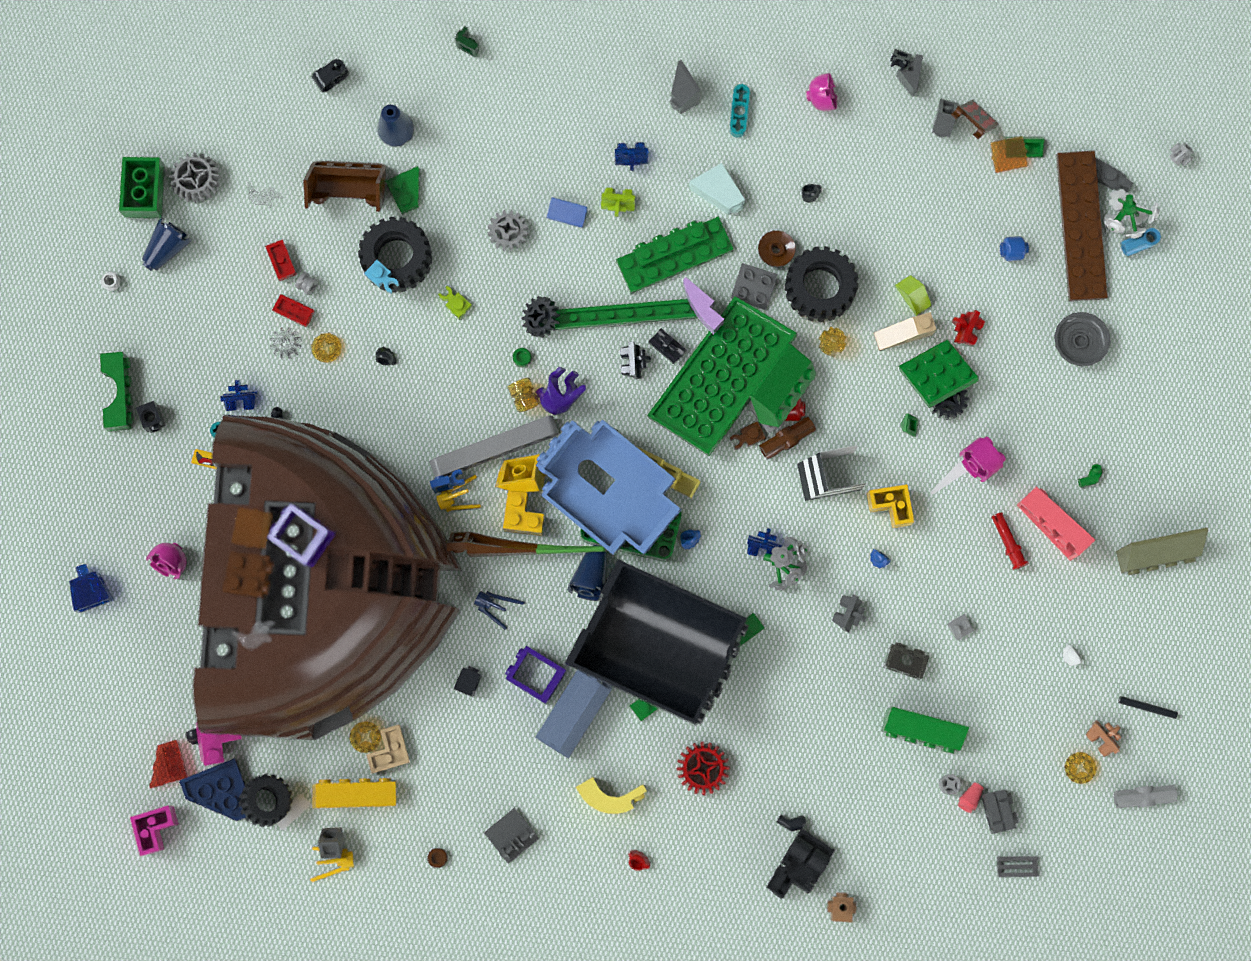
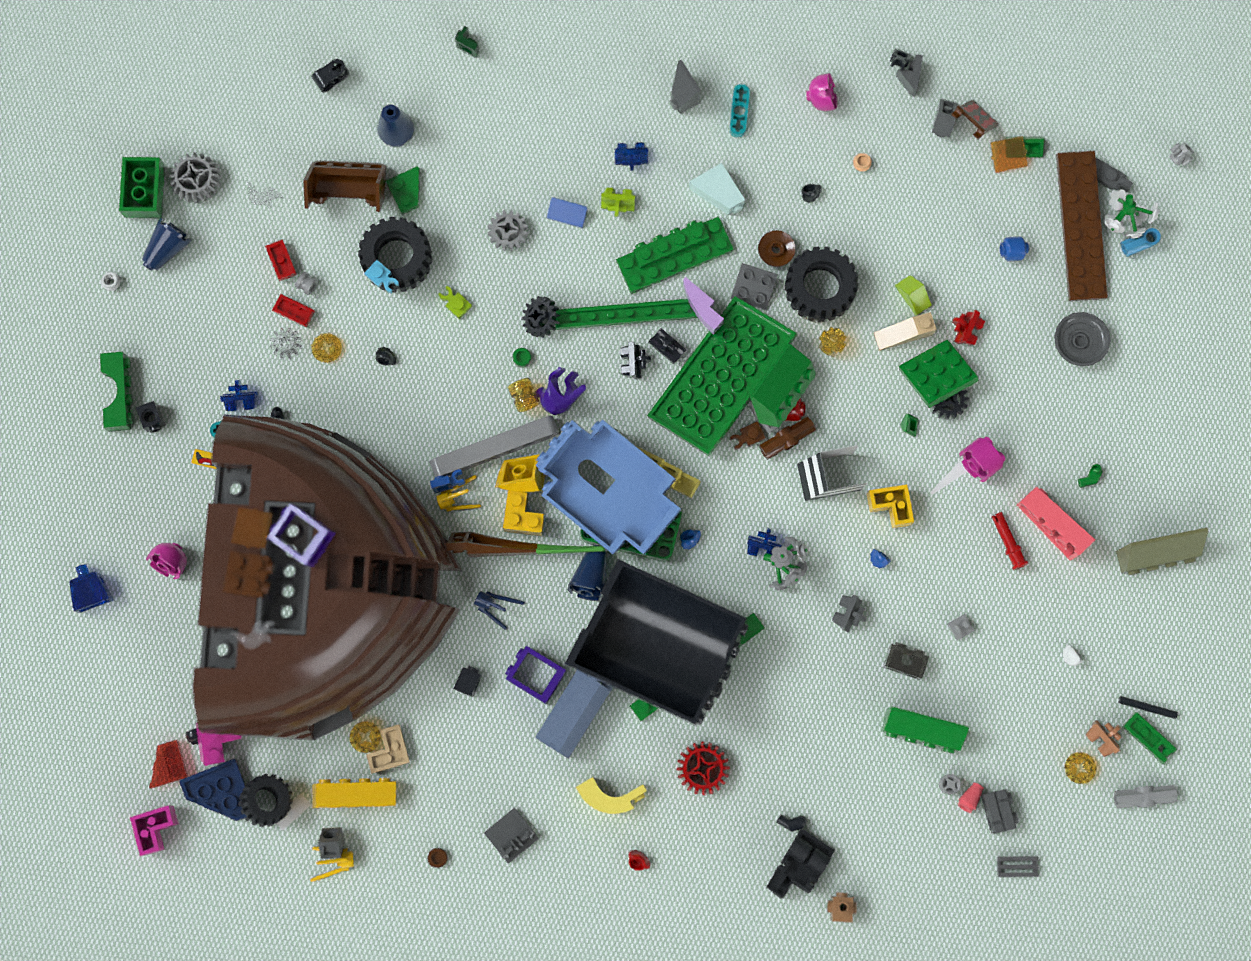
(862, 162): none -> light nougat plate
(1149, 737): none -> green plate

